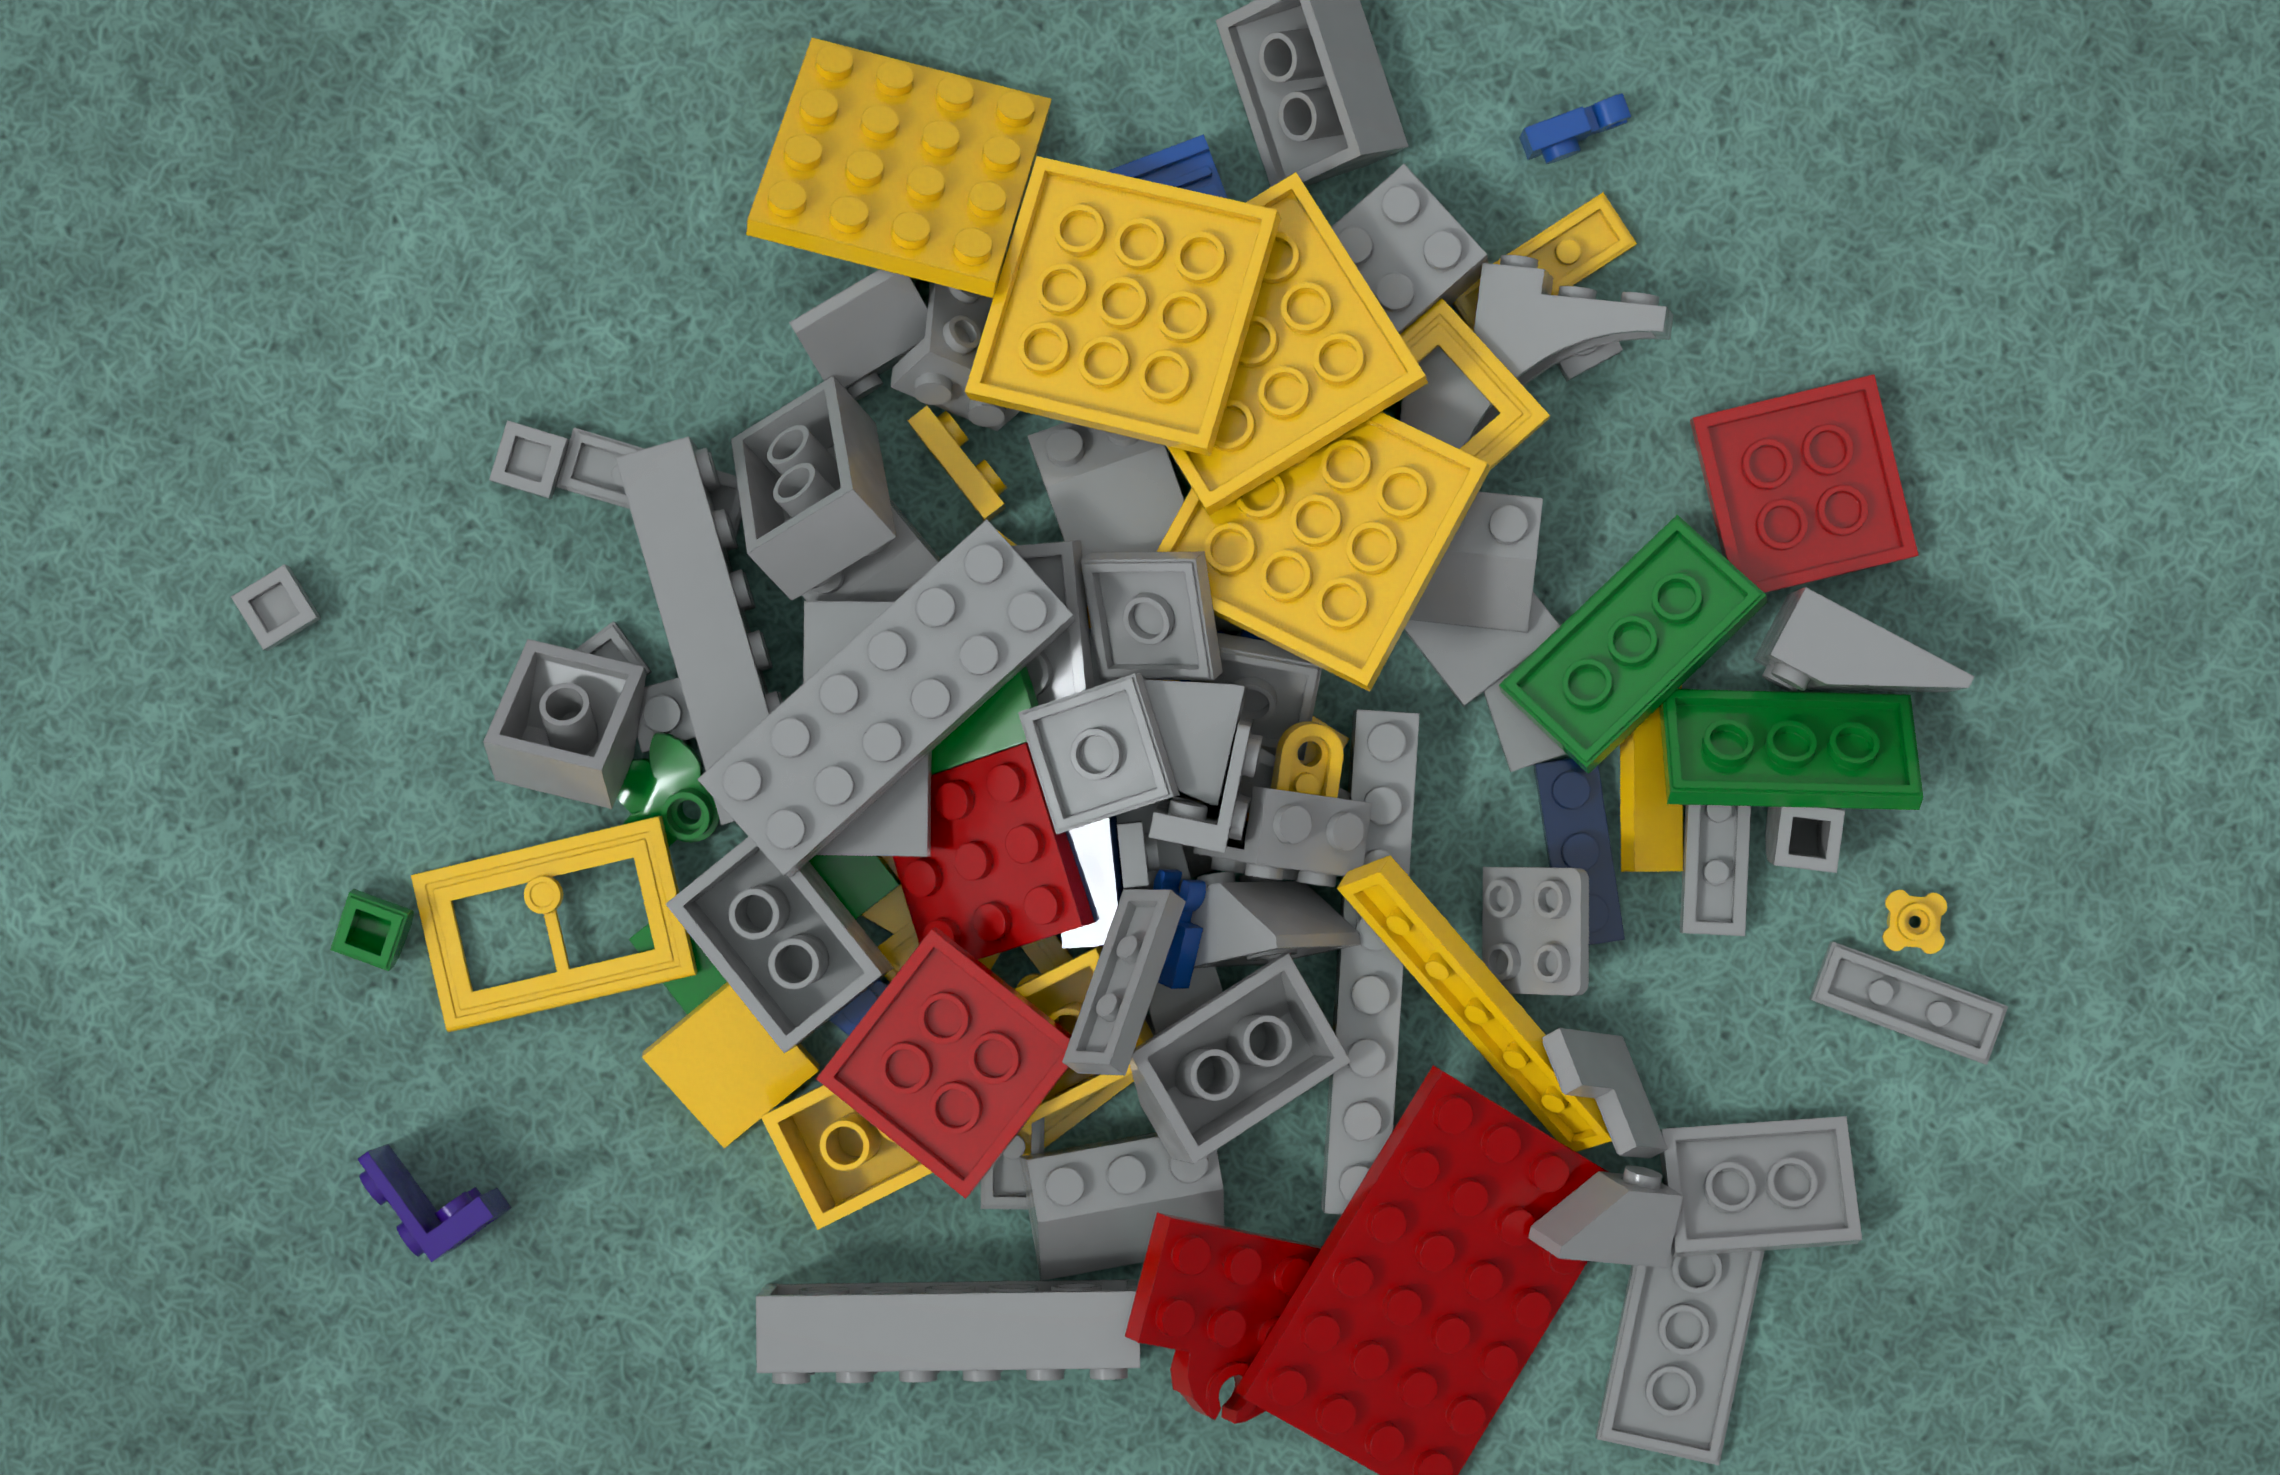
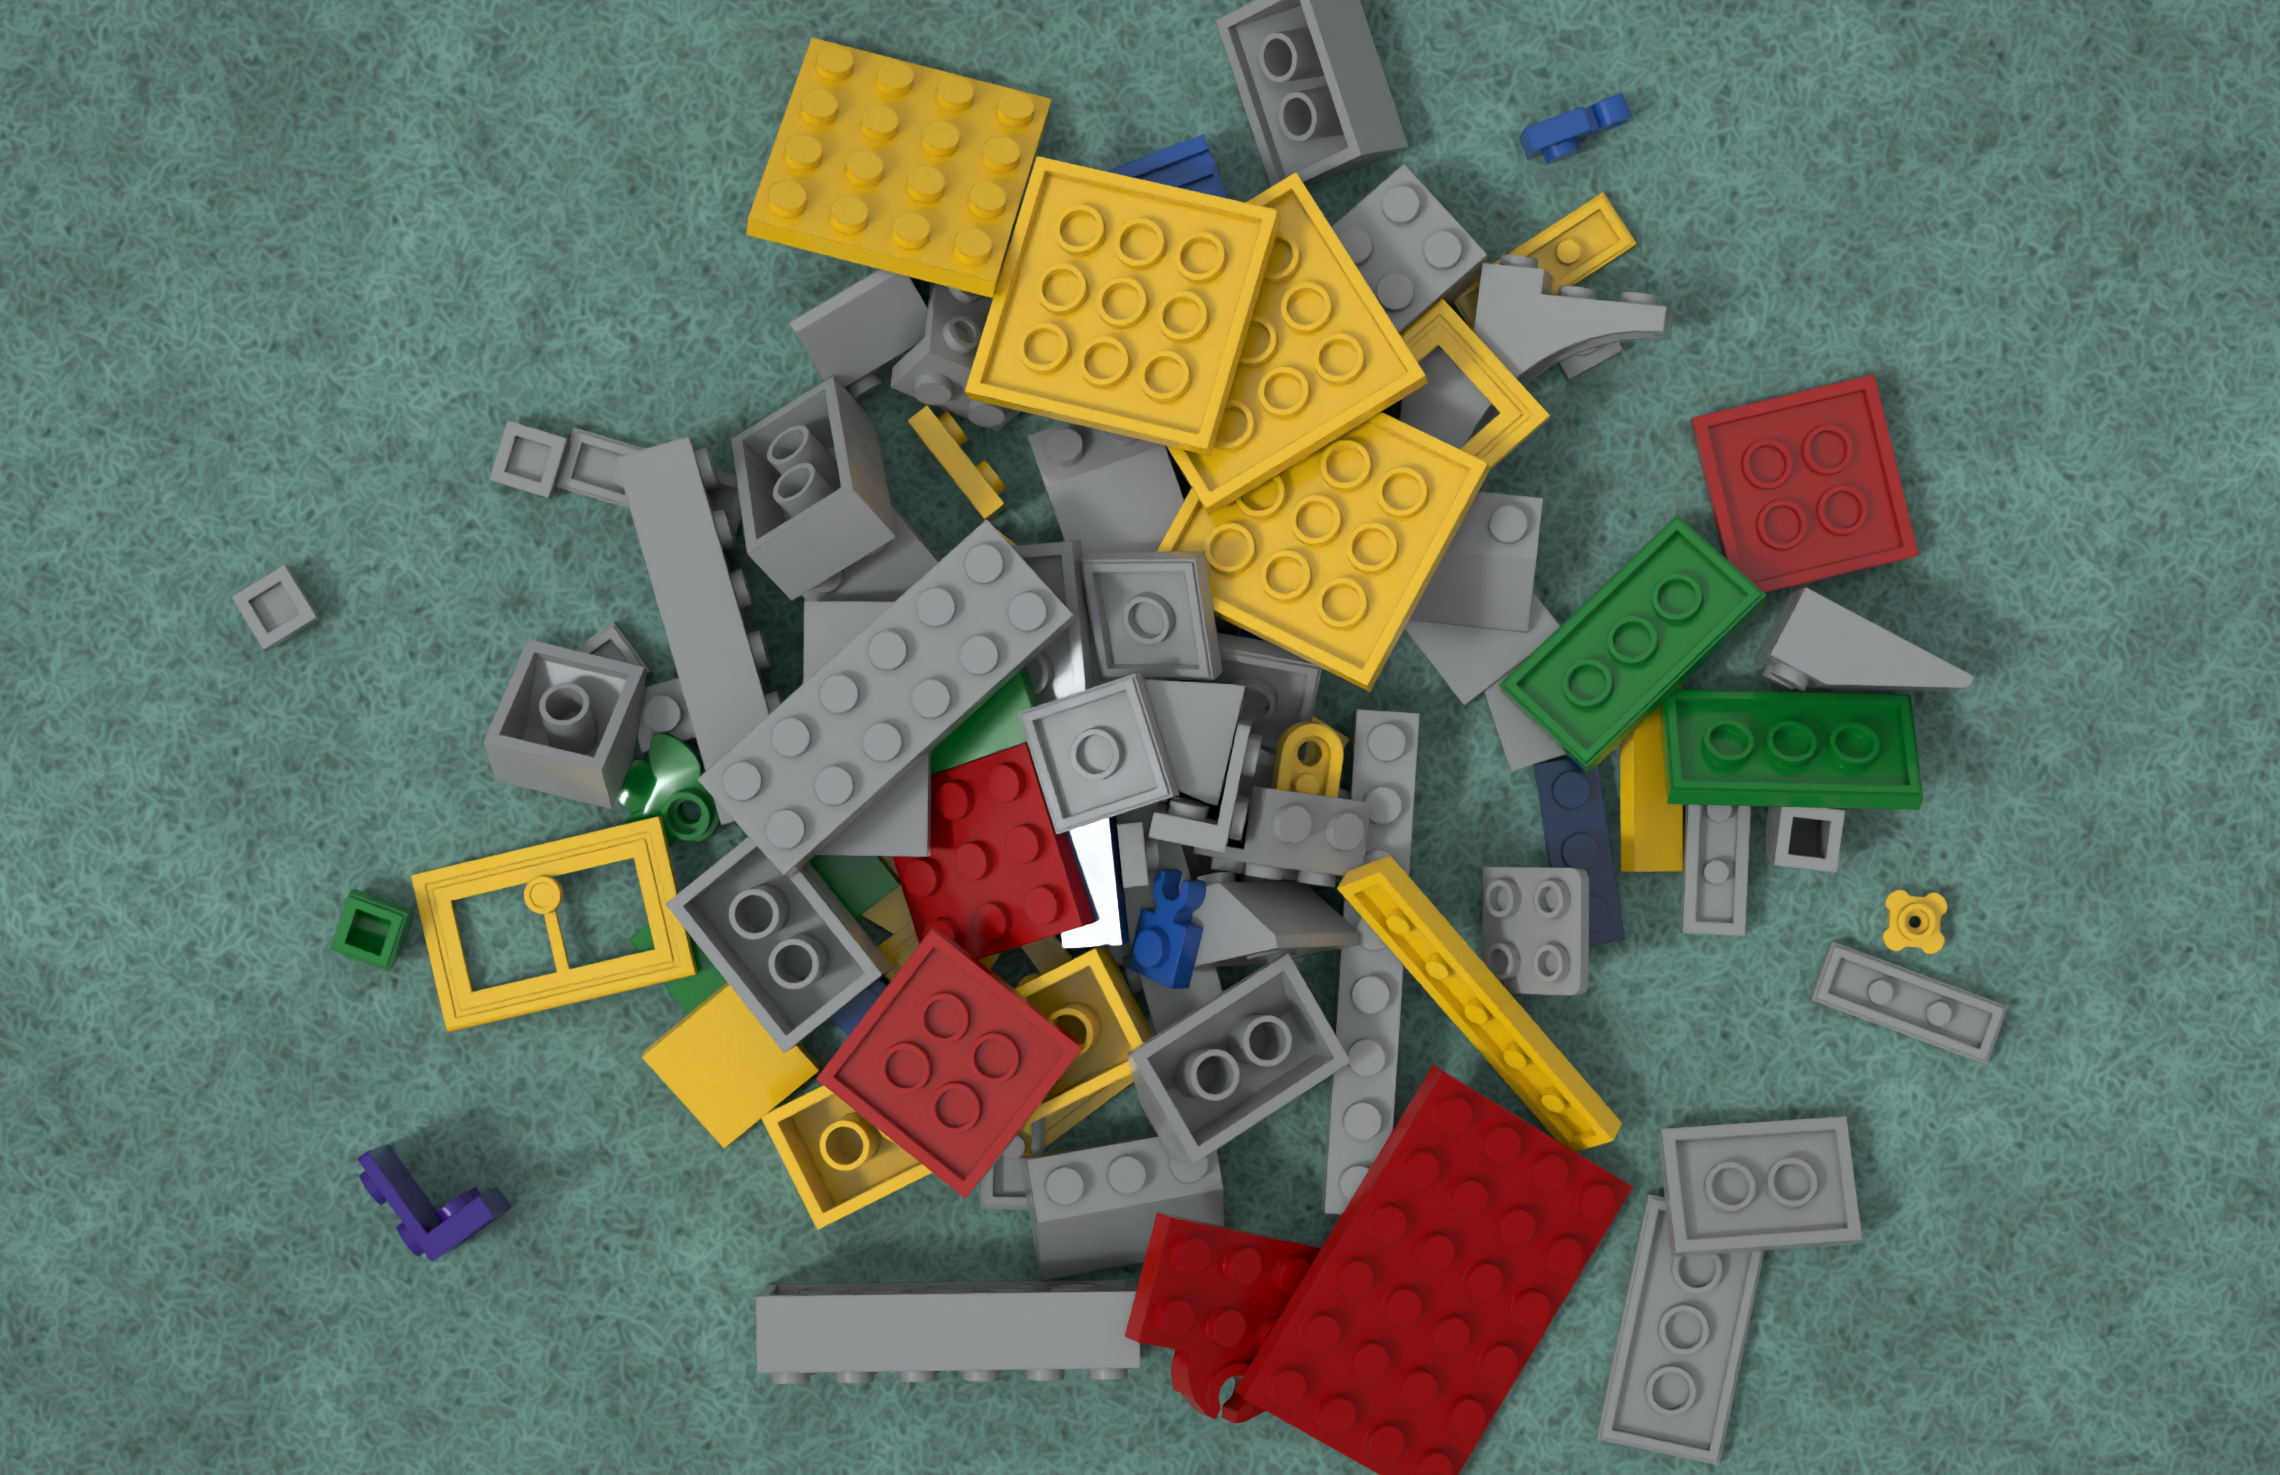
(1124, 982): light grey plate -> none
(1603, 1070): light grey tile -> none
(1613, 1220): light grey slope -> none

